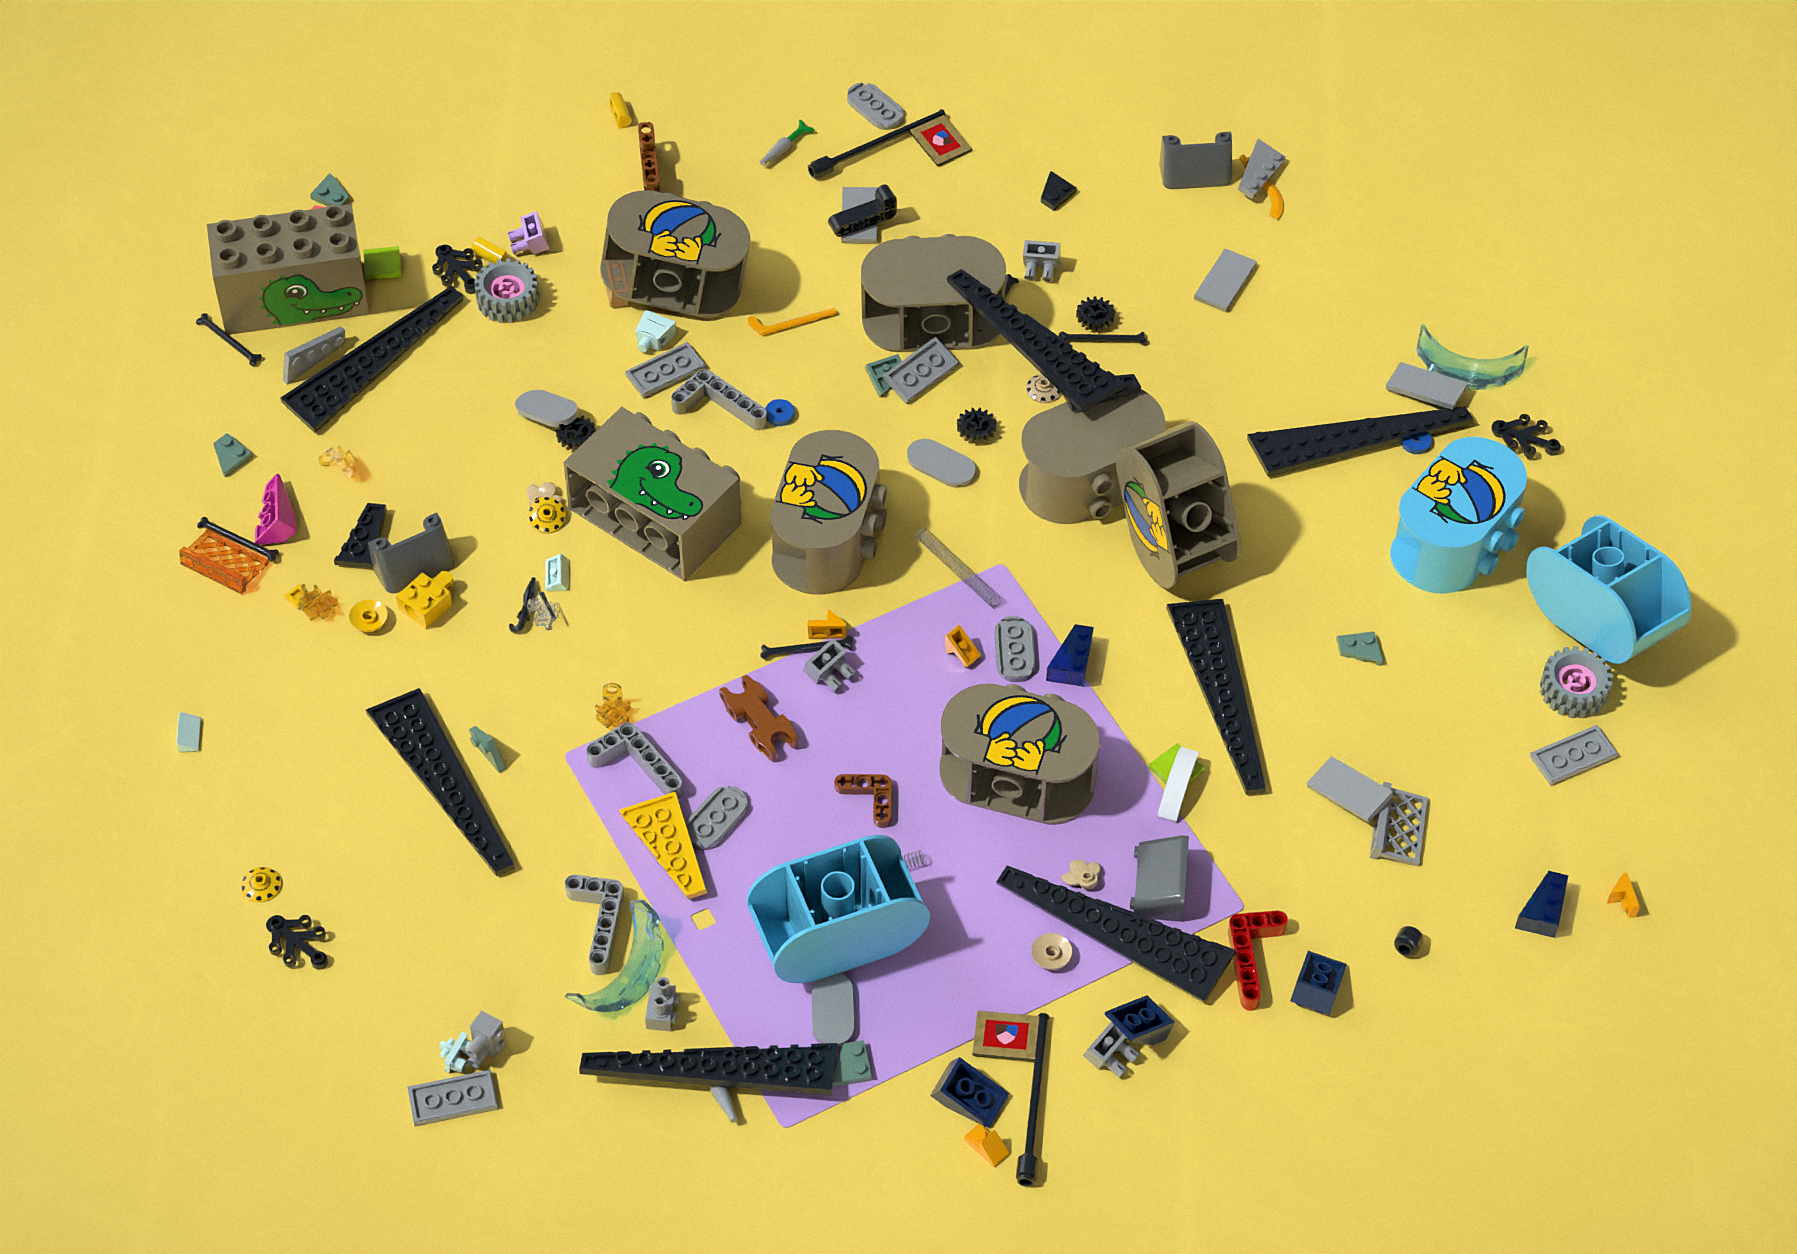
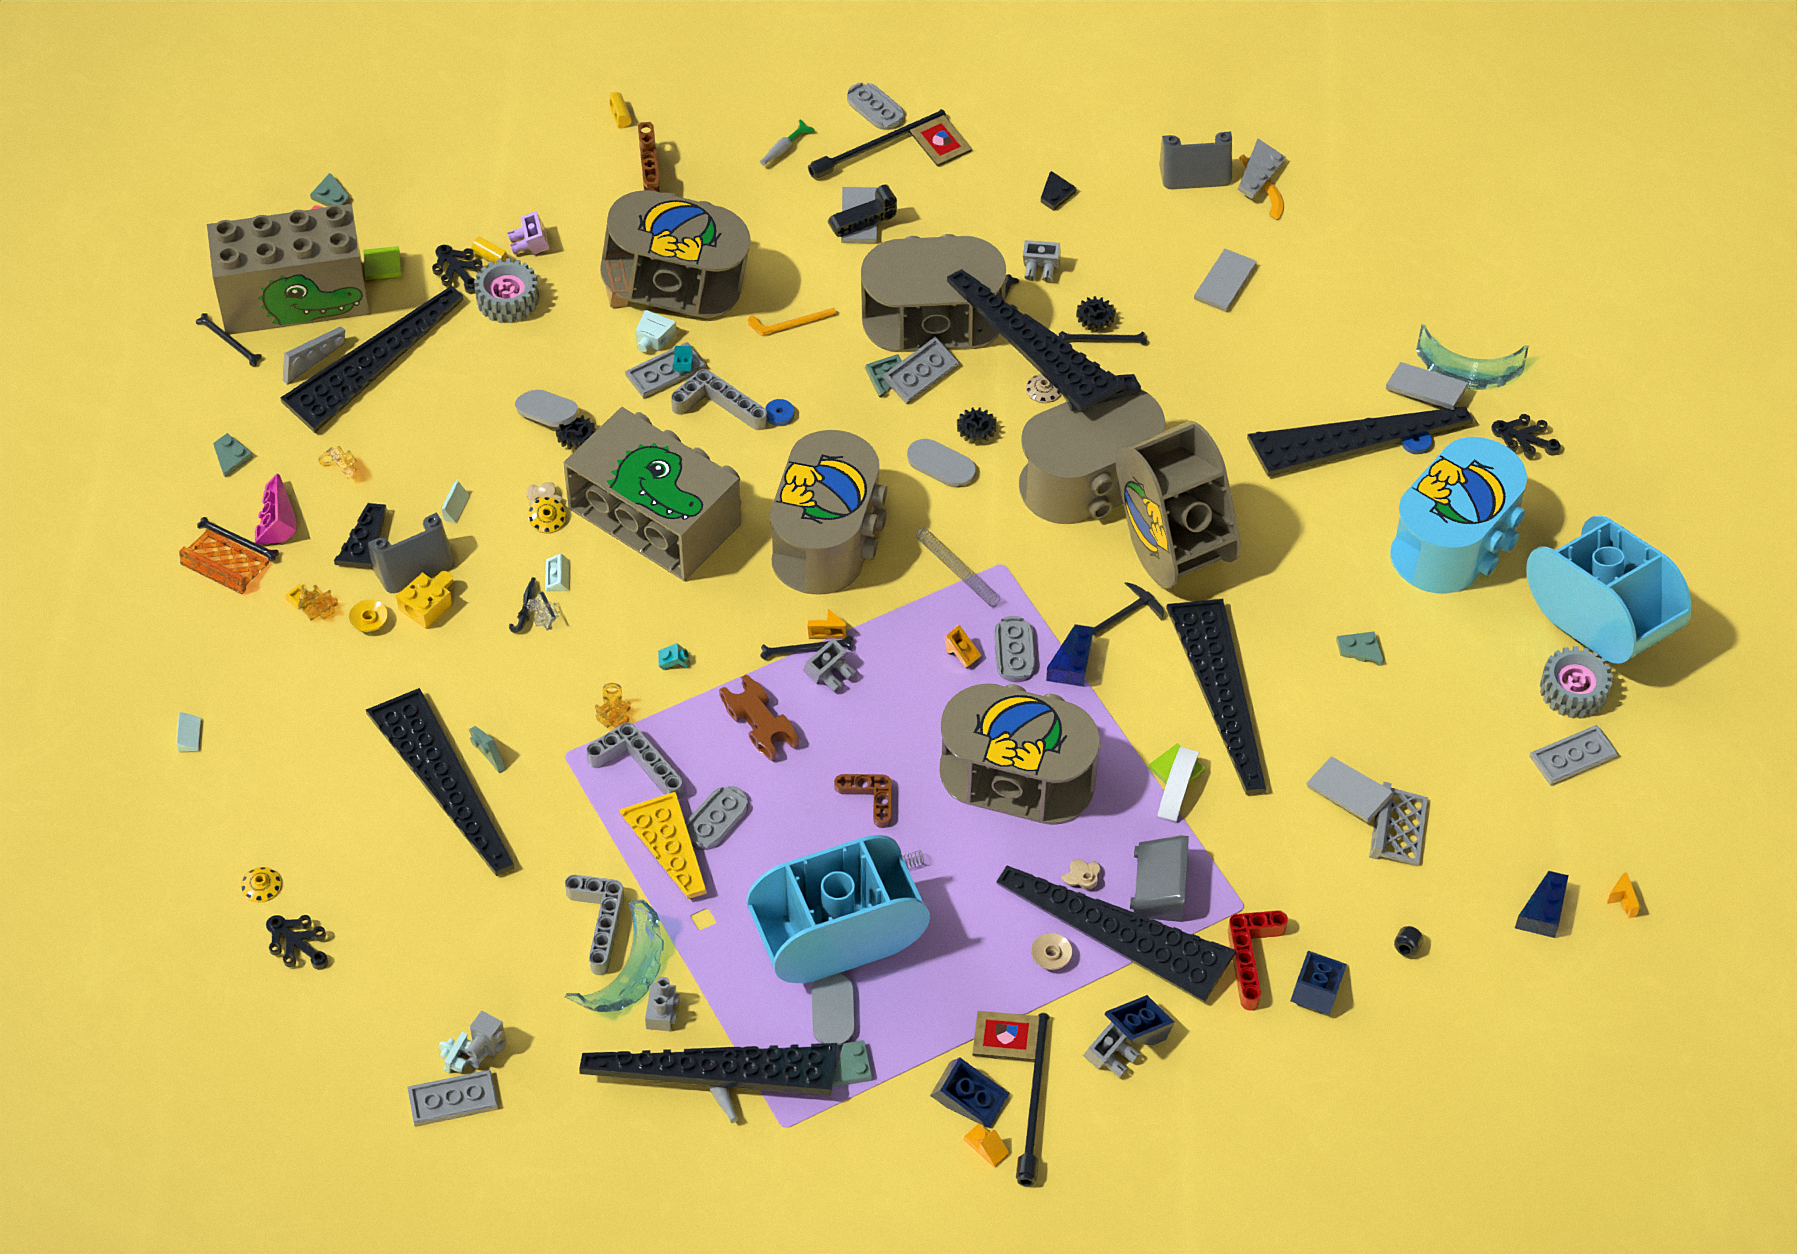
(455, 503): none -> light aqua slope
(672, 656): none -> teal bracket
(683, 358): none -> teal bracket
(1145, 598): none -> black piece

